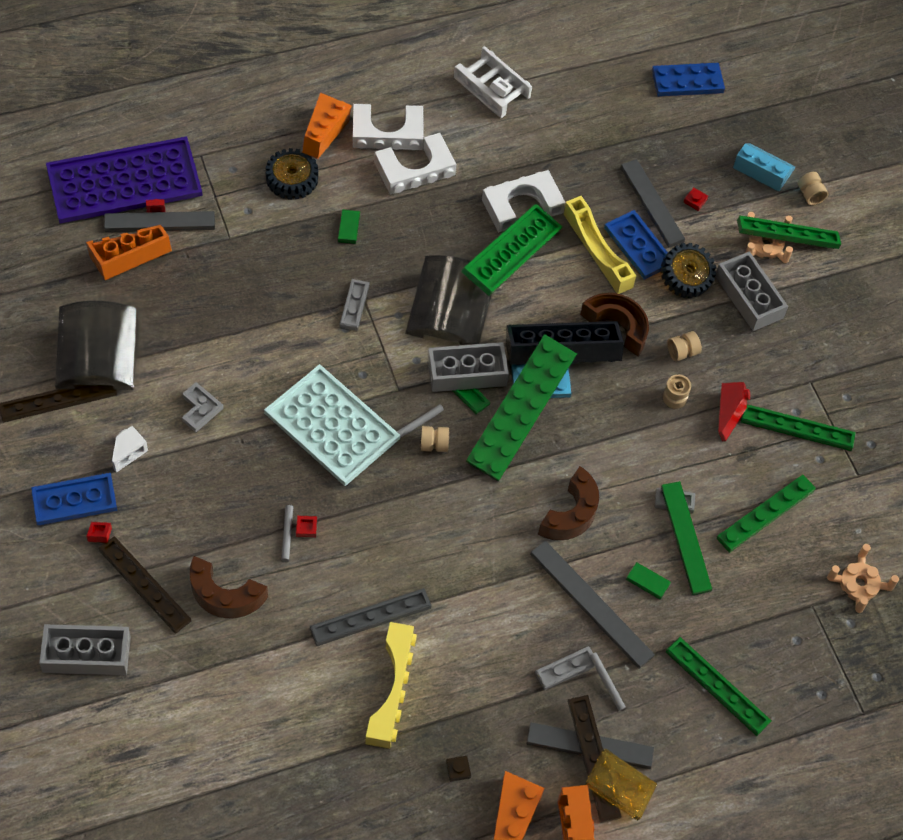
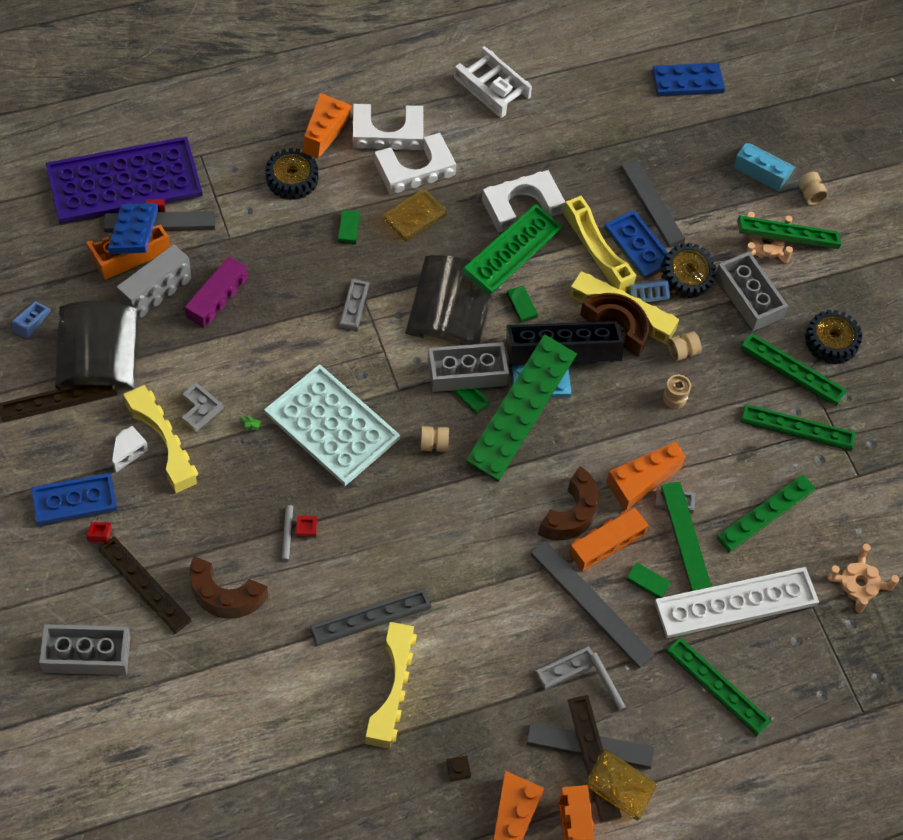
(26, 329): none -> medium blue slope
(133, 228): none -> blue plate
(143, 408): none -> light yellow arch
(155, 281): none -> light grey brick
(216, 292): none -> magenta brick
(251, 423): none -> bright green plant
(414, 214): none -> clear yellow plate
(421, 420): light grey bar -> none
(522, 304): none -> green tile
(608, 539): none -> orange brick
(640, 476): none -> orange wedge
(657, 297): none -> medium blue slope
(660, 323): none -> light yellow arch
(695, 199): red plate -> none
(732, 406): red slope -> none
(736, 602): none -> white plate
(793, 369): none -> green plate
(845, 337): none -> wheel

